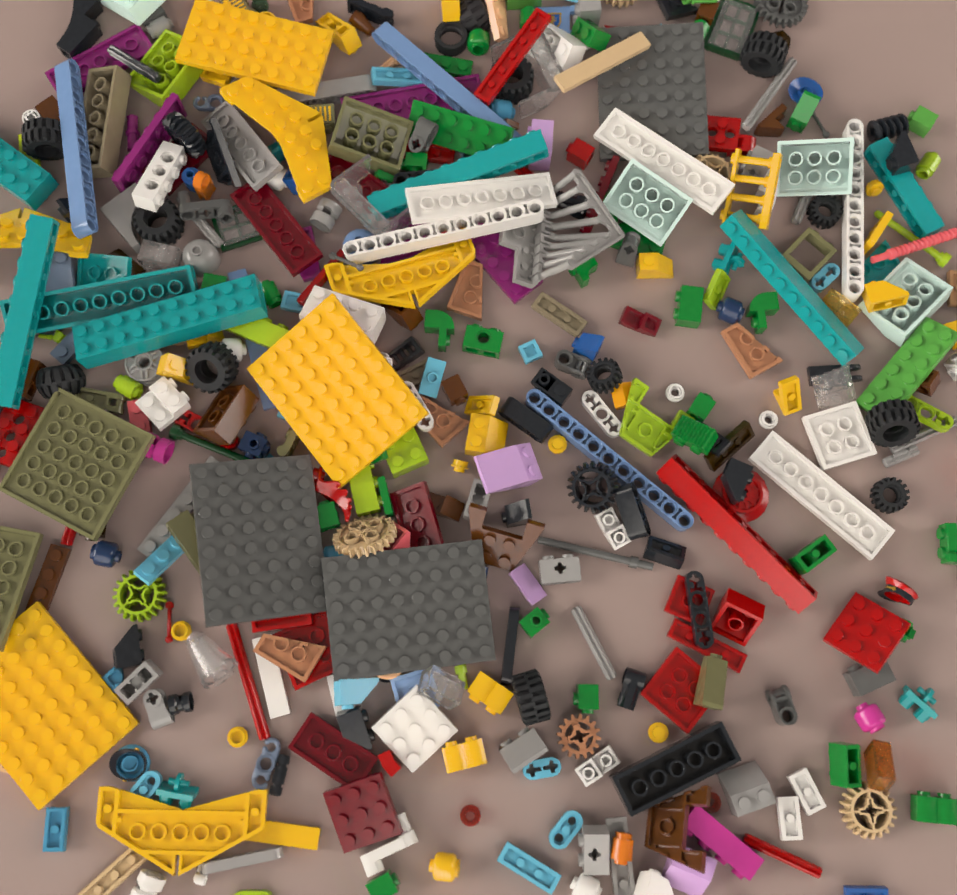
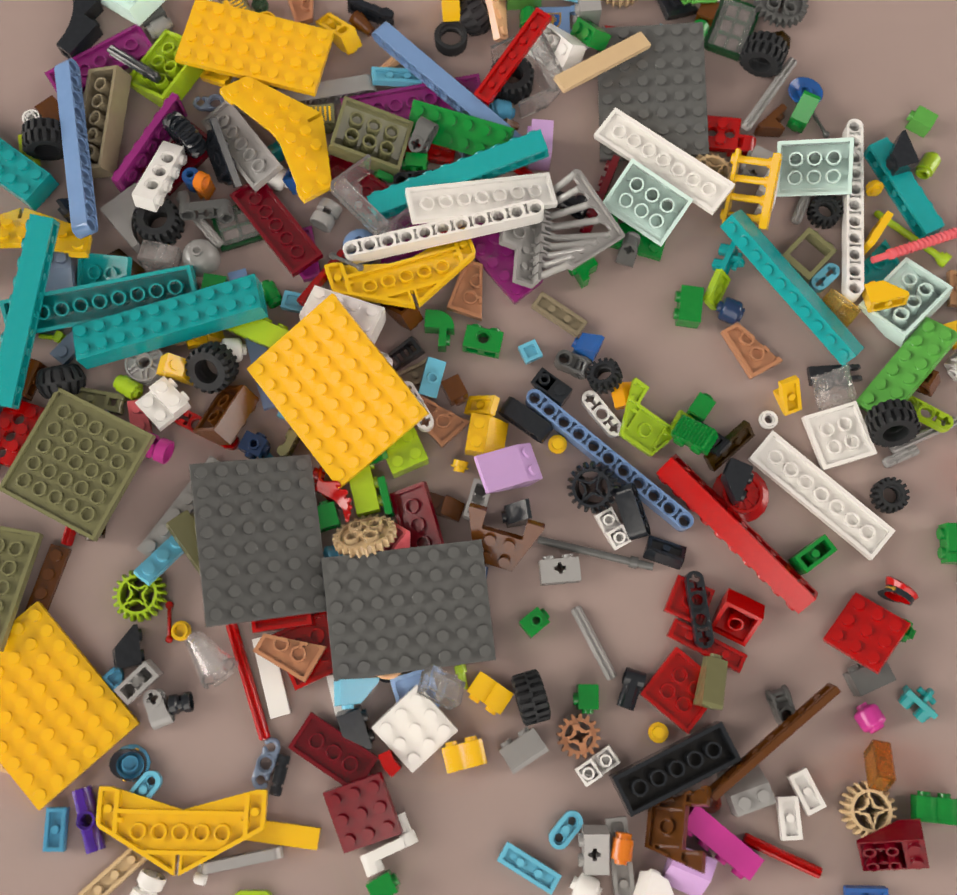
(91, 834): none -> dark purple piece
(105, 554): dark blue head -> none
(132, 132): magenta pin -> none
(177, 789): teal hips -> none
(178, 433): dark green piece -> none
(237, 736): yellow plate -> none
(445, 866): yellow head -> none
(454, 66): green plate -> none
(470, 808): clear red plate -> none
(478, 42): green head -> none
(510, 644): black beam -> none
(527, 584): lavender slope -> none
(542, 773): medium azure beam -> none
(580, 153): red brick -> none
(640, 322): dark red slope -> none
(653, 266): yellow slope -> none
(675, 387): white plate -> none
(761, 306): green brick -> none
(773, 740): none -> reddish brown tile
(845, 764): green brick -> none
(887, 127): black piece -> none
(894, 847): none -> dark red slope

